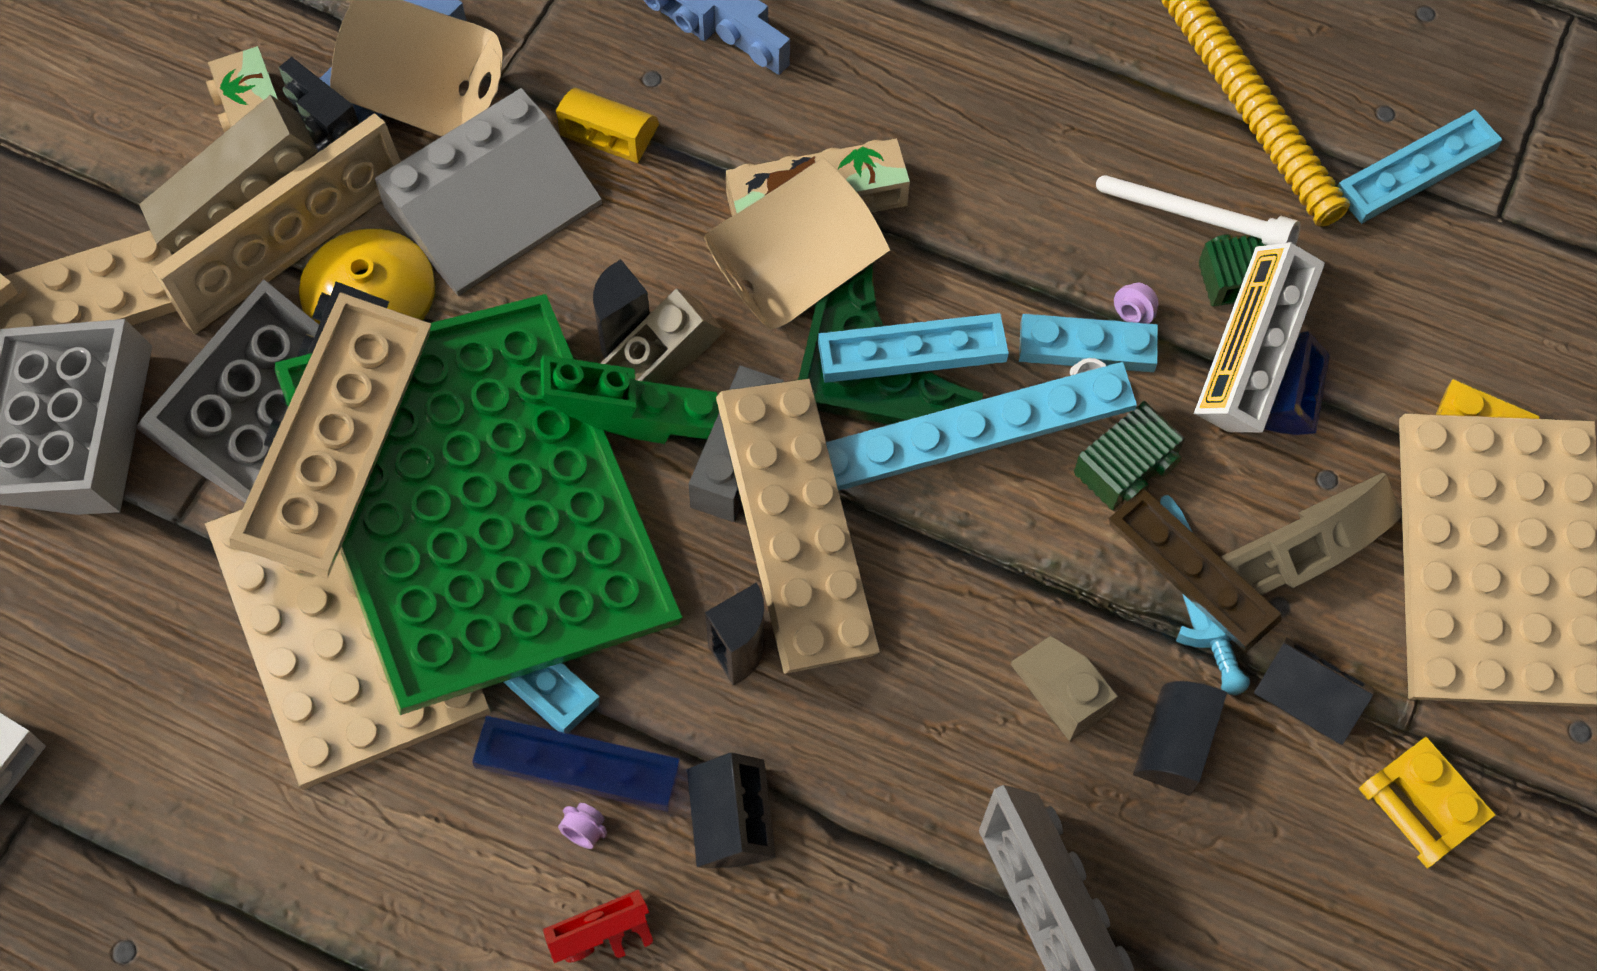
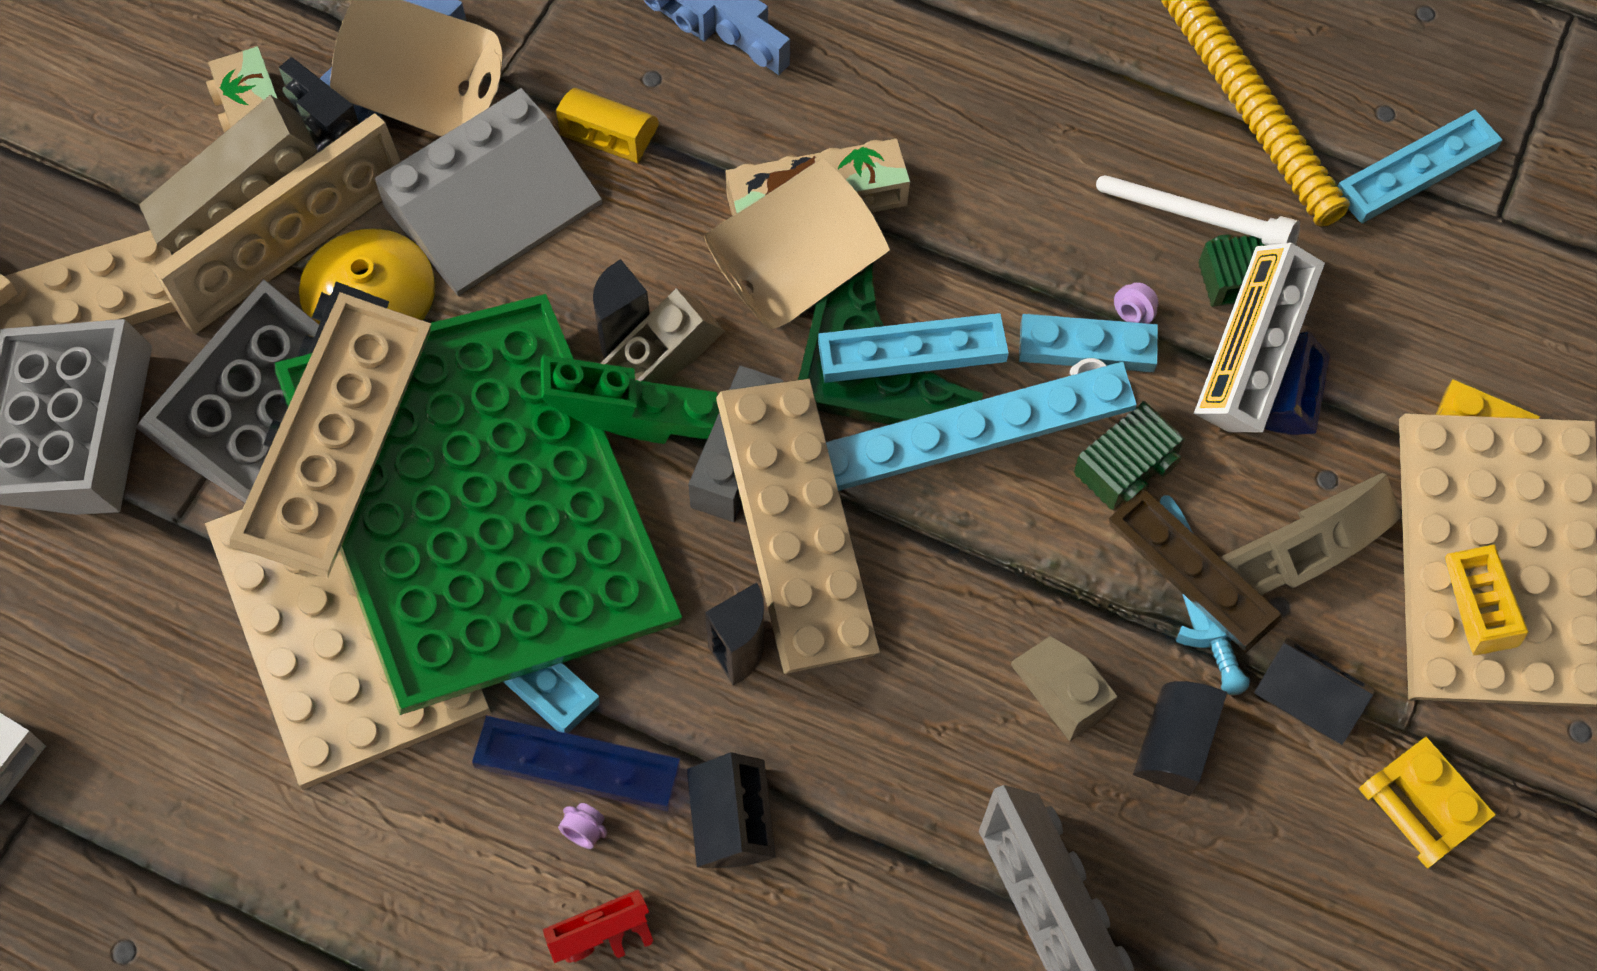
(1475, 624): none -> yellow slope

